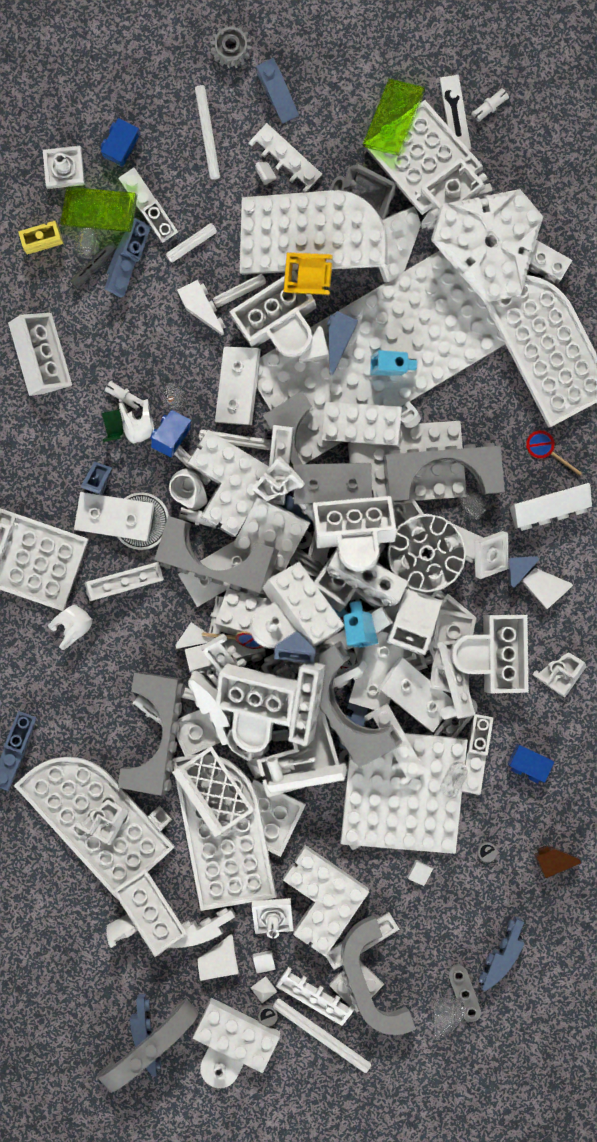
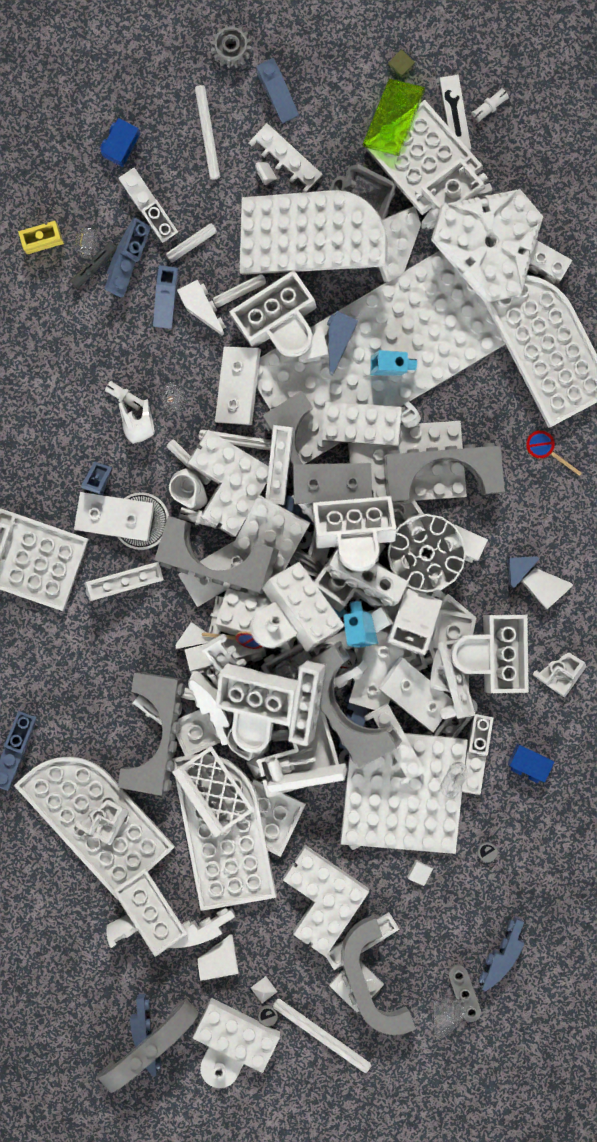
(39, 353): white slope -> none
(63, 167): white plate -> none
(76, 624): white helmet -> none
(98, 209): clear neon green plate -> none
(113, 425): dark green bracket -> none
(159, 818): white slope -> none
(165, 296): none -> sand blue slope
(170, 433): brick -> none
(264, 961): white slope -> none
(272, 916): white plate -> none
(277, 480): white slope -> none
(295, 649): sand blue slope -> none
(313, 273): yellow container -> none
(314, 997): white hinge -> none
(401, 63): none -> olive tile
(472, 506): clear head -> none
(491, 554): white plate -> none
(551, 506): white slope -> none
(554, 860): reddish brown slope -> none

